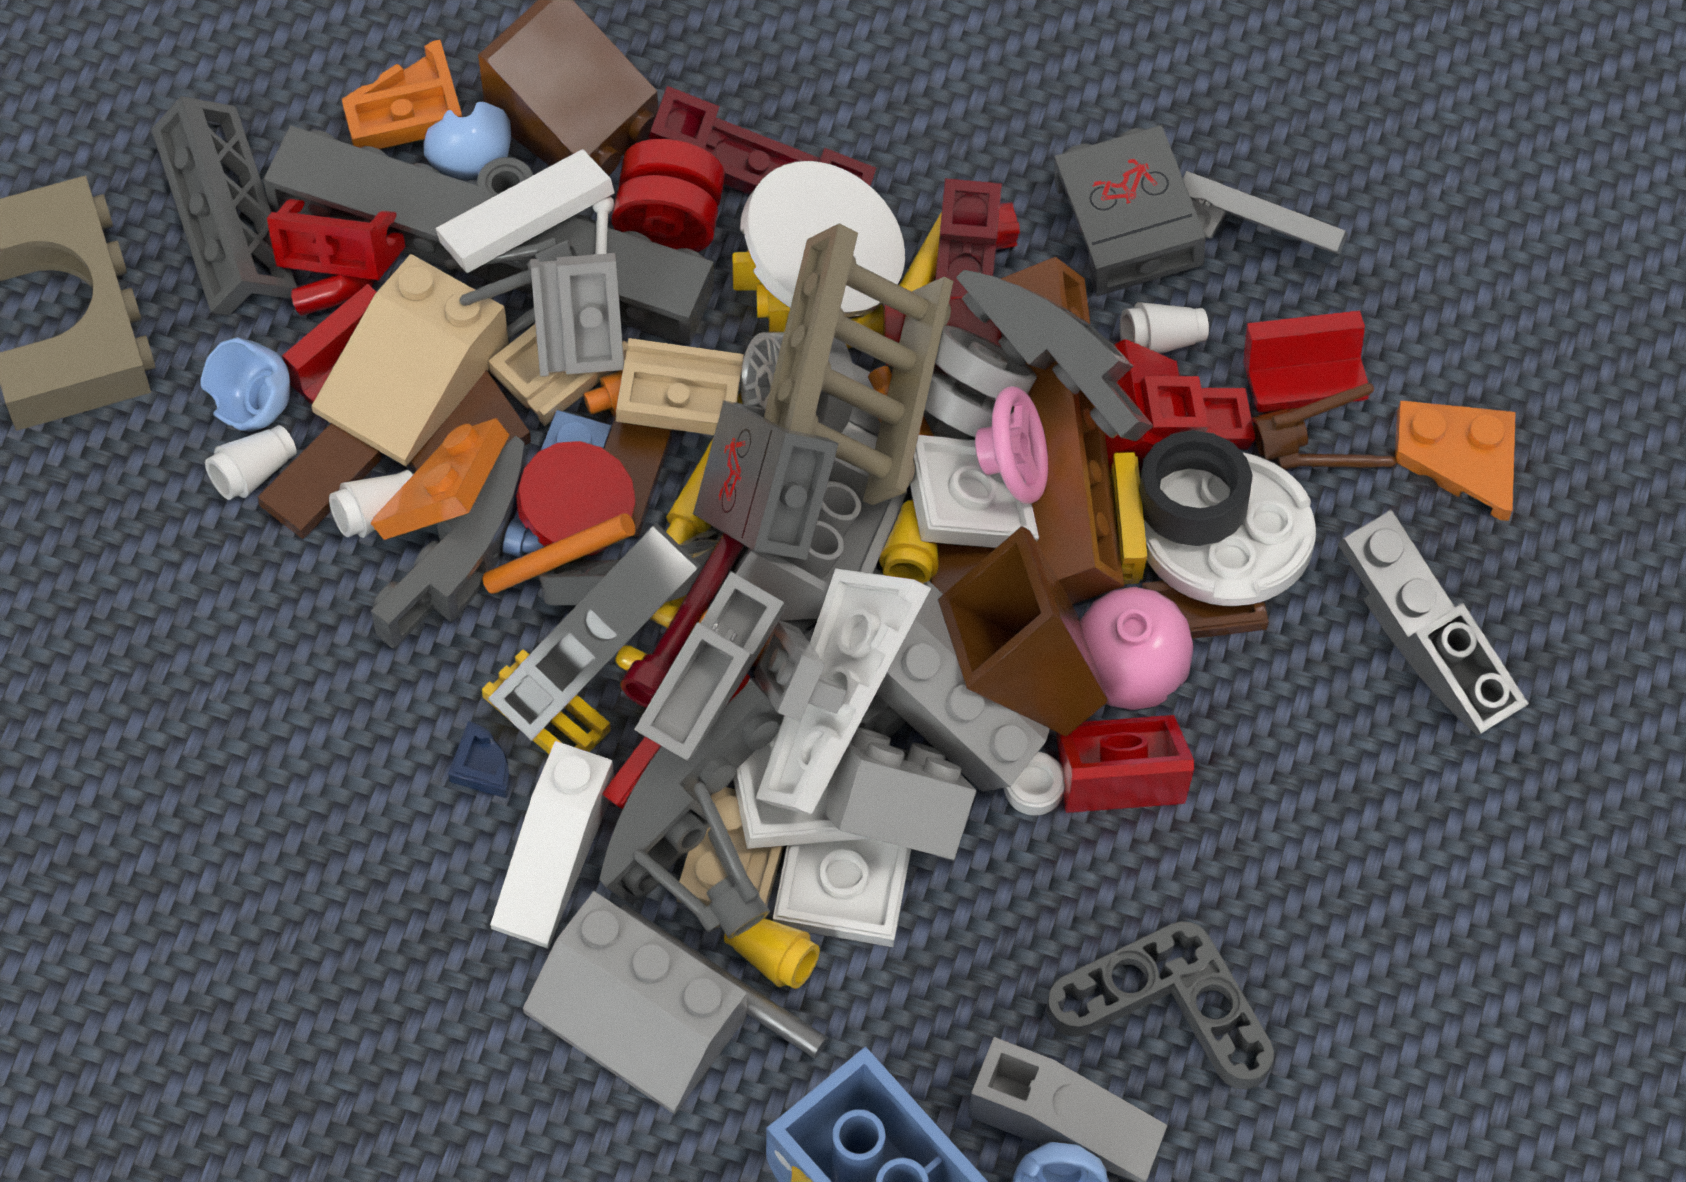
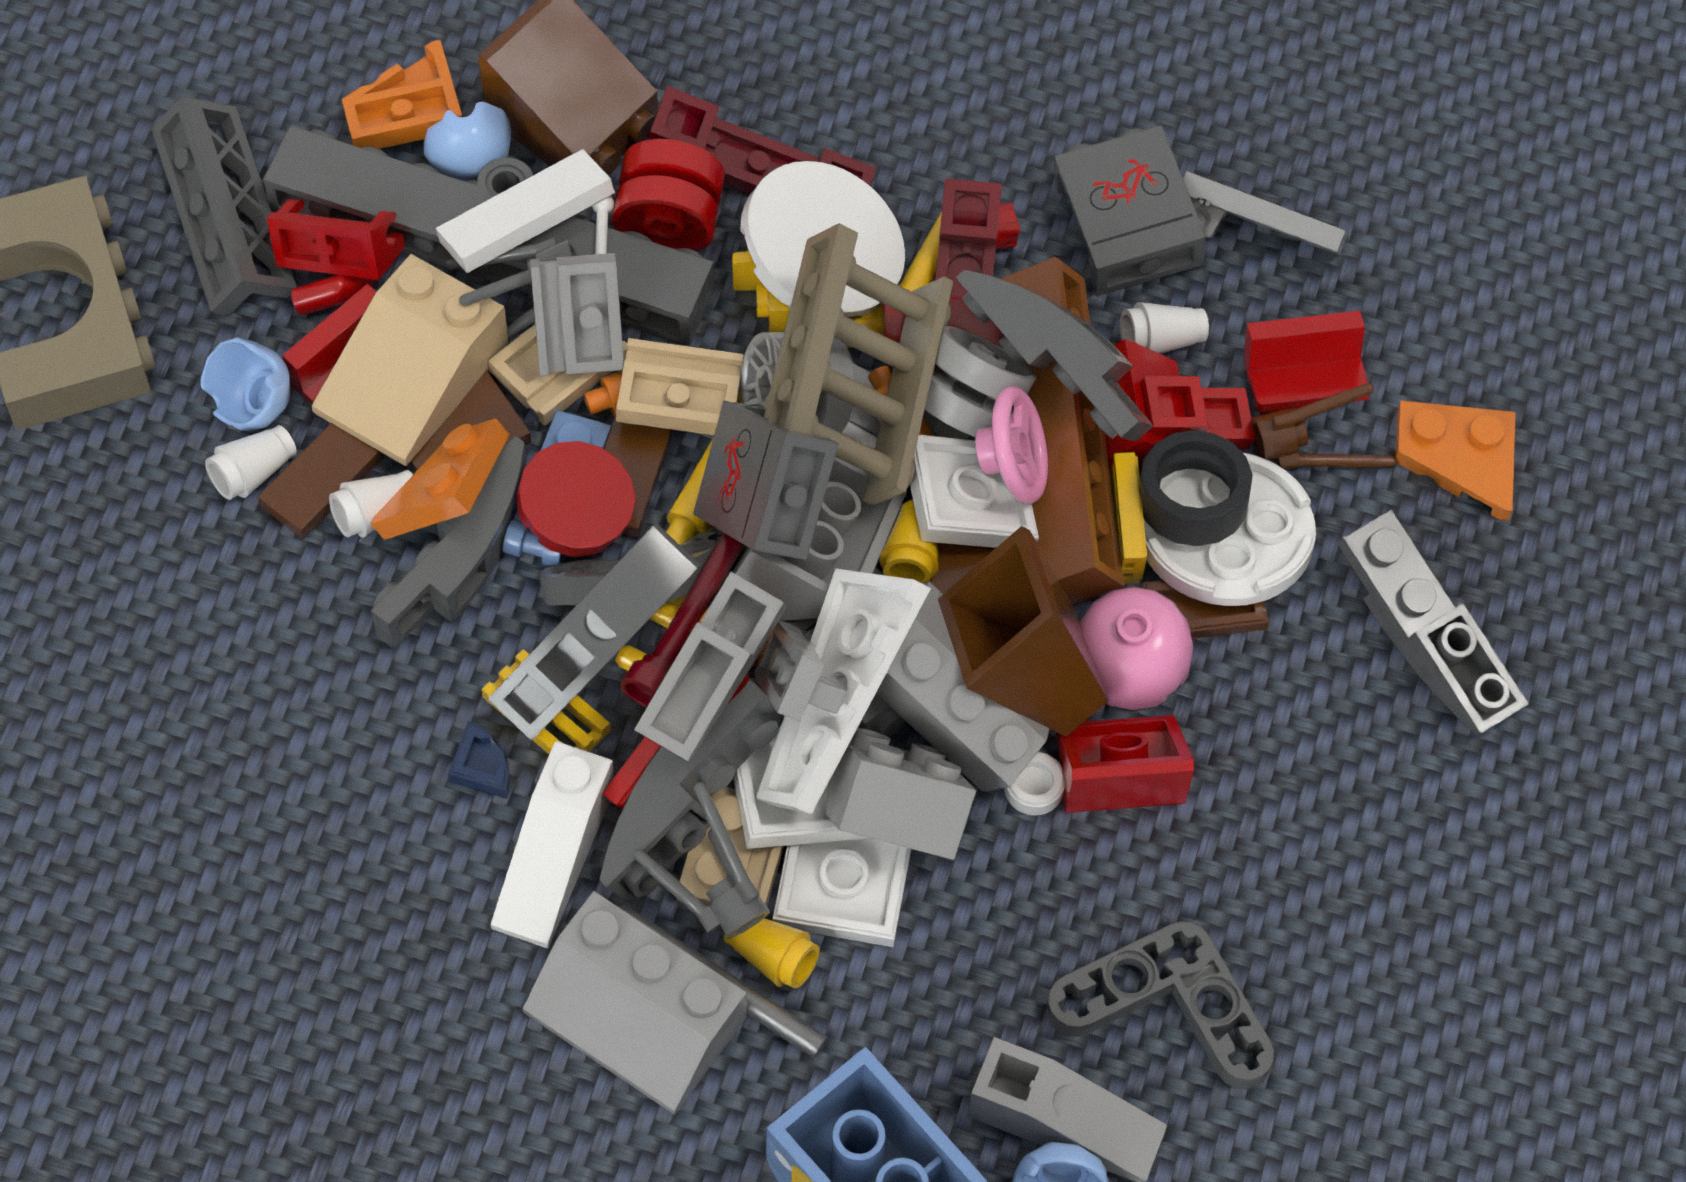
(559, 553): orange bar -> none

